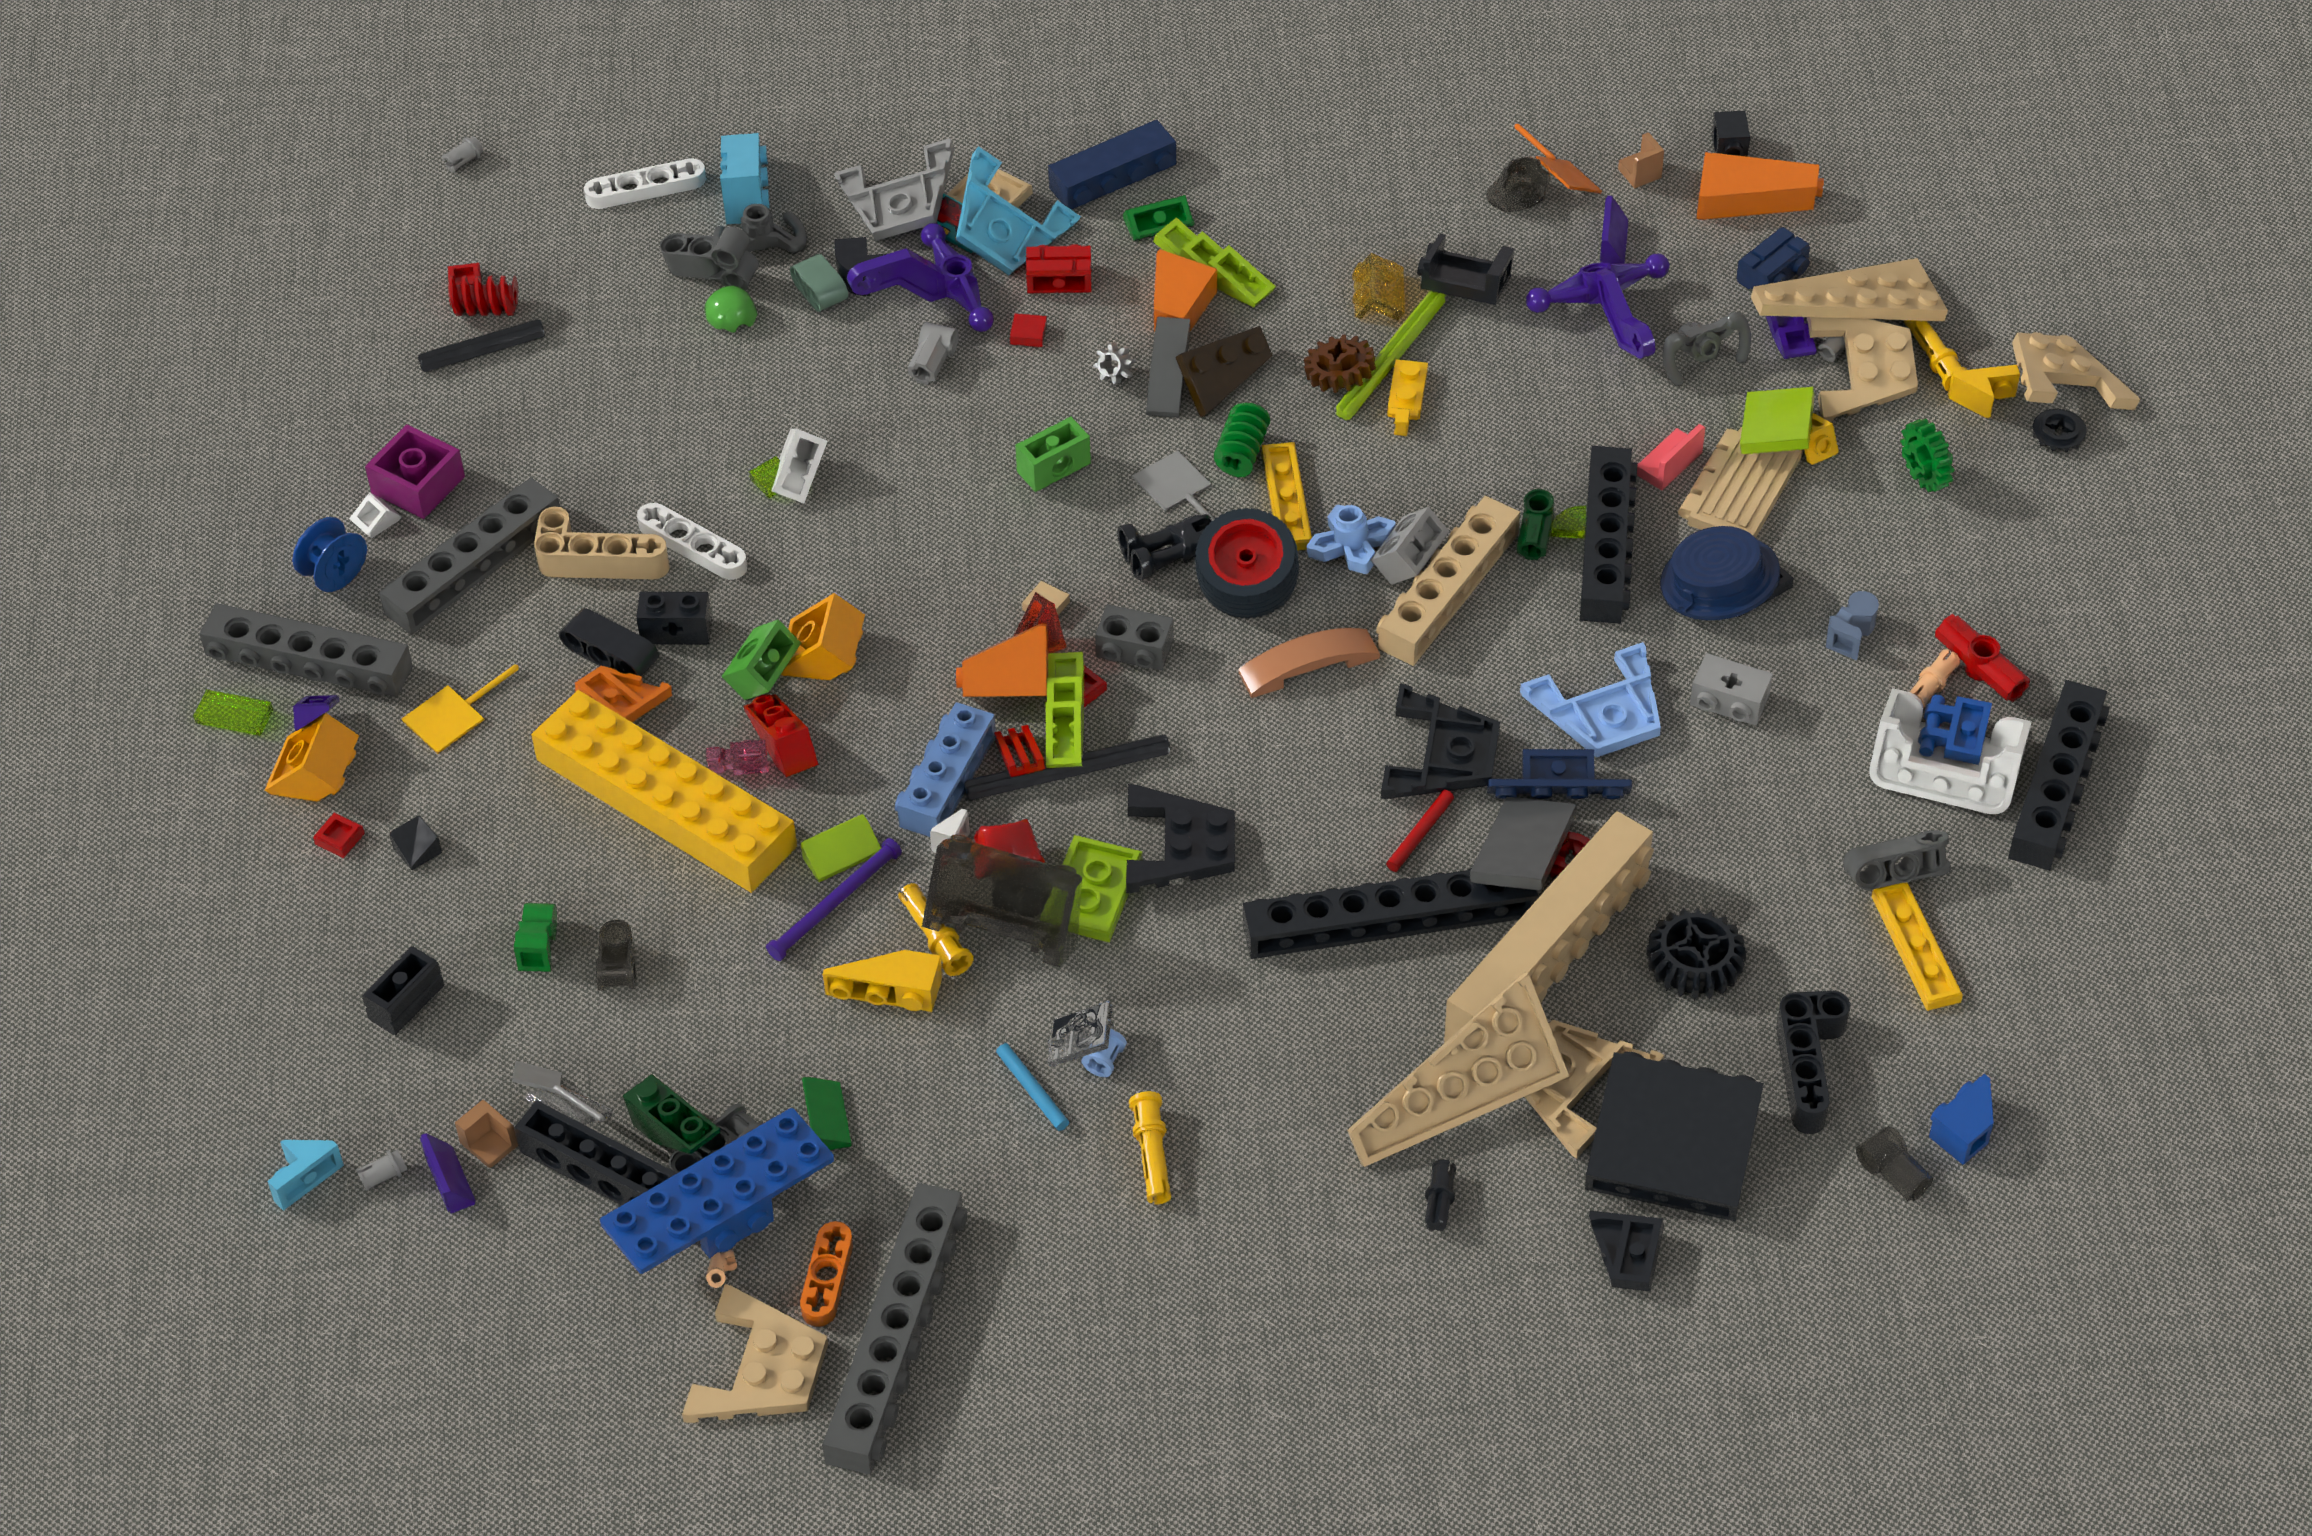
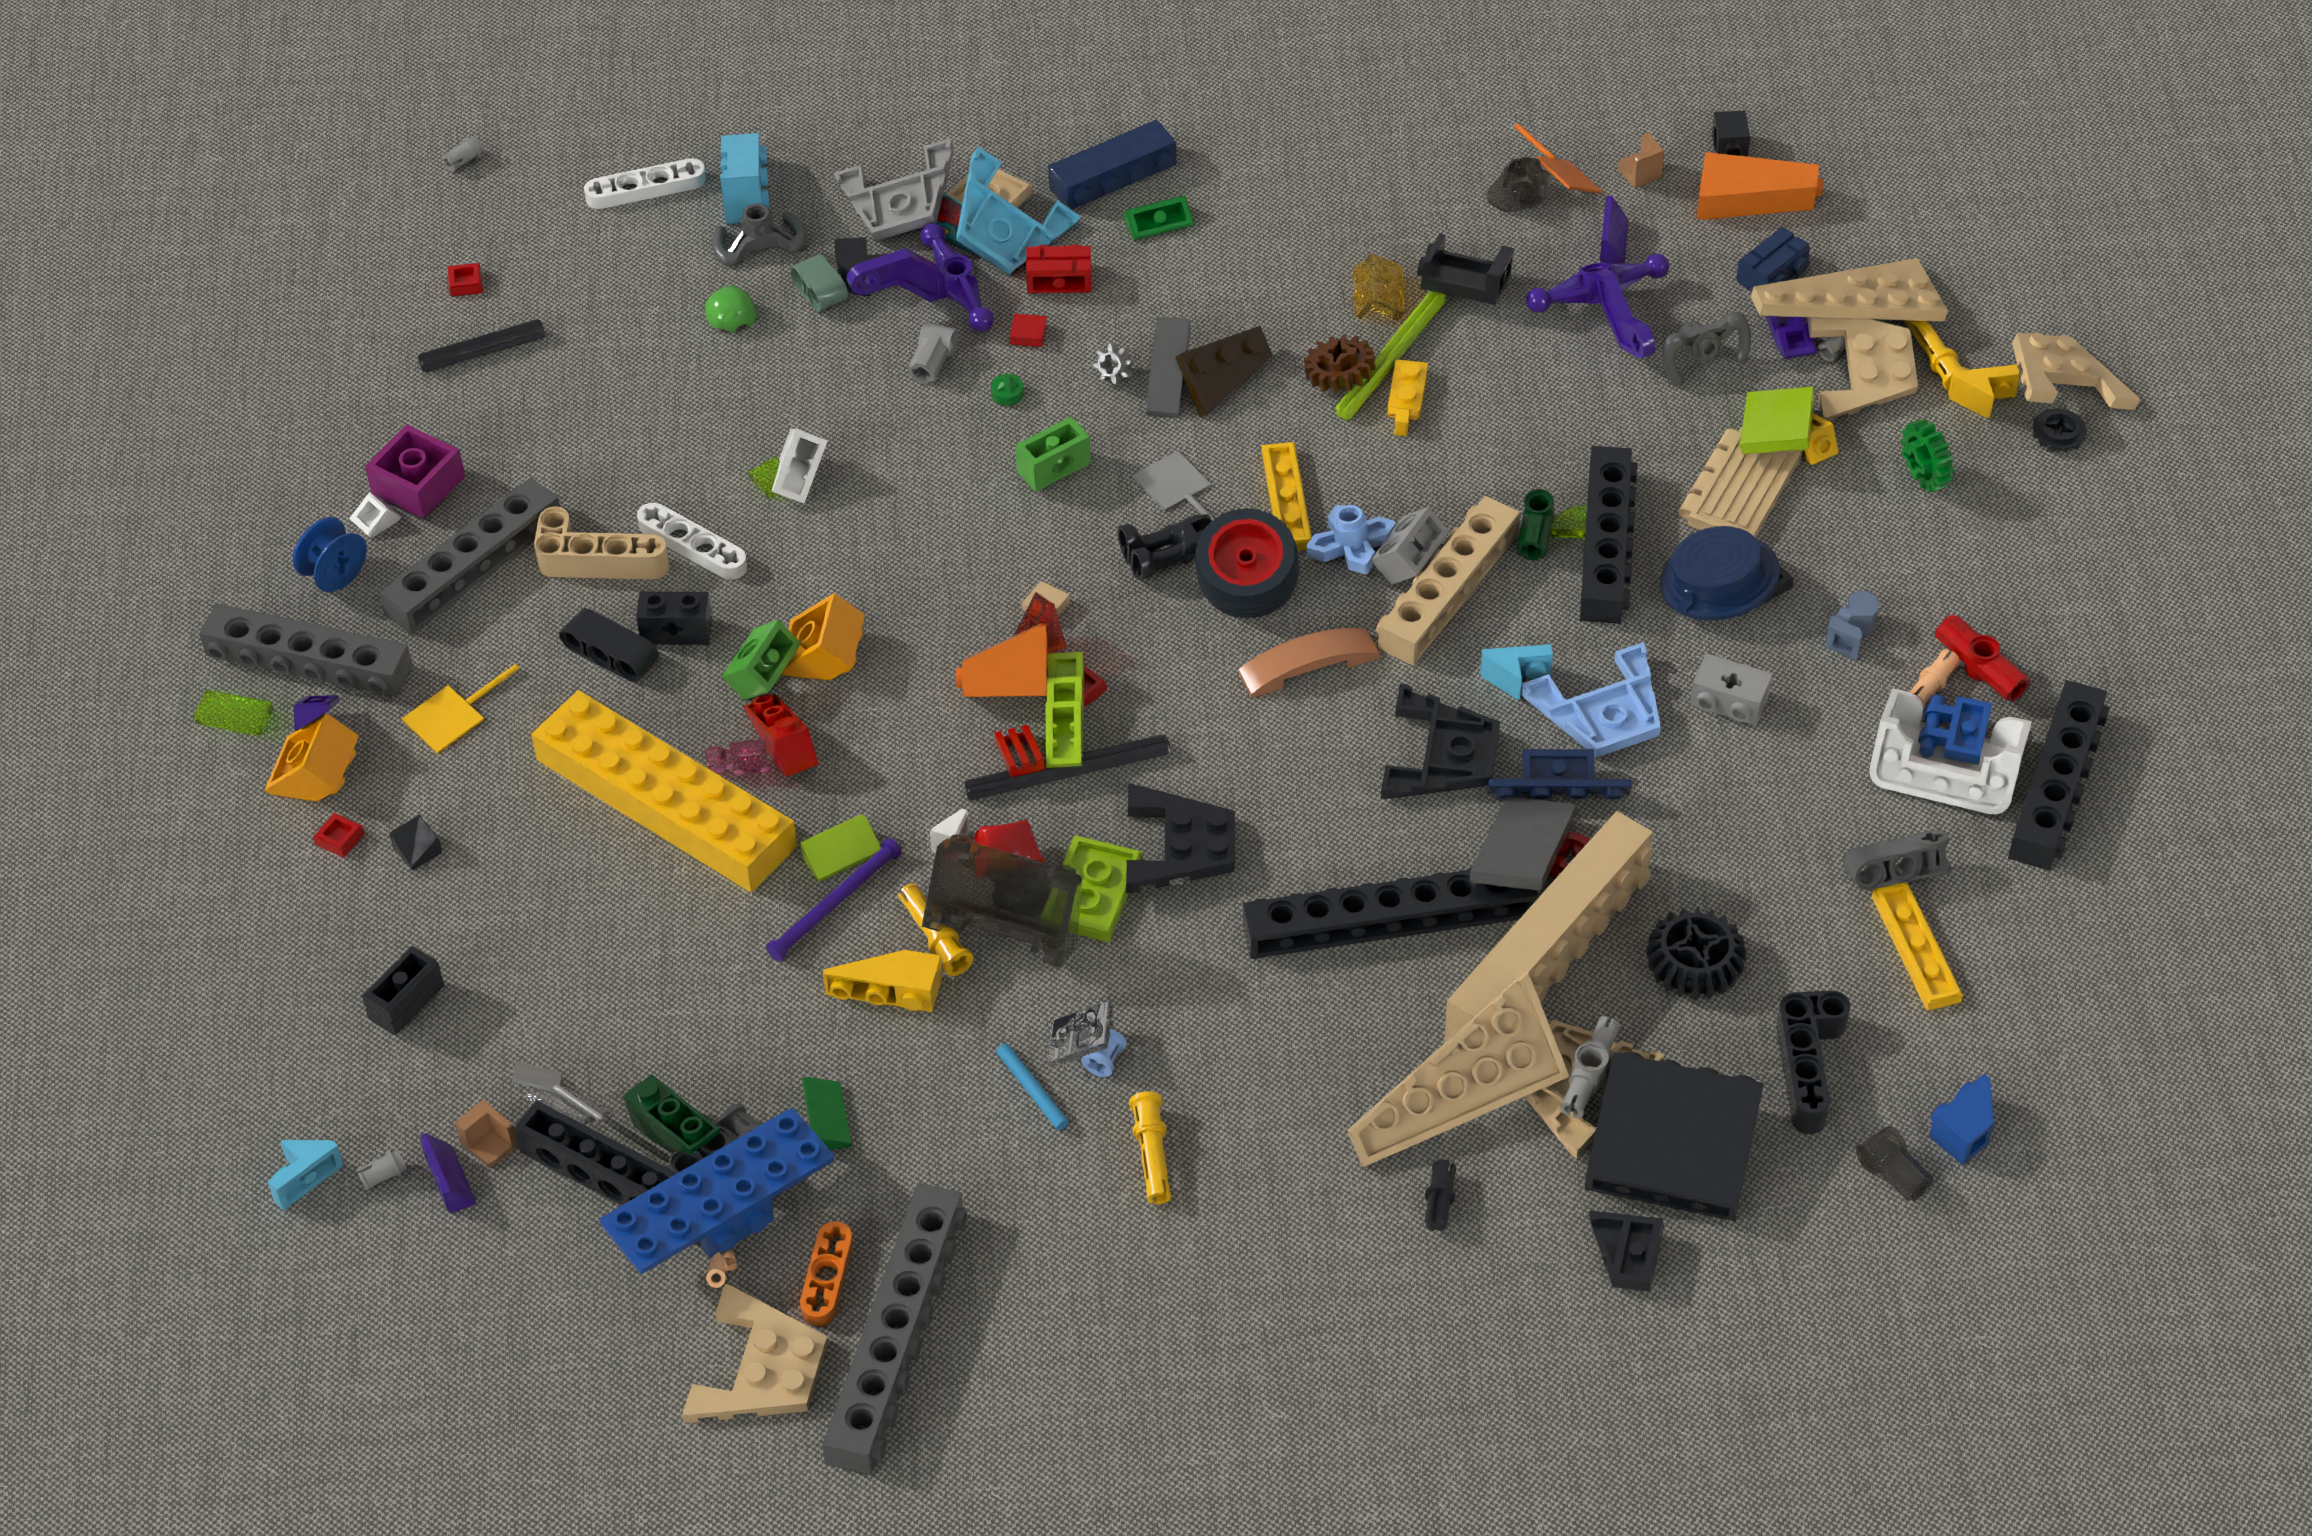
(483, 297): red piece -> none
(533, 937): green leg -> none
(616, 961): clear smoke piece -> none
(623, 692): orange wing -> none
(711, 256): dark grey piece -> none
(946, 765): medium blue brick -> none
(1007, 389): none -> green tile
(1134, 637): dark grey brick -> none
(1182, 287): orange slope -> none
(1234, 273): lime slope -> none
(1241, 439): green piece -> none
(1420, 830): red bar -> none
(1510, 665): none -> medium azure slope
(1588, 1080): none -> light grey pin
(1671, 457): coral panel -> none

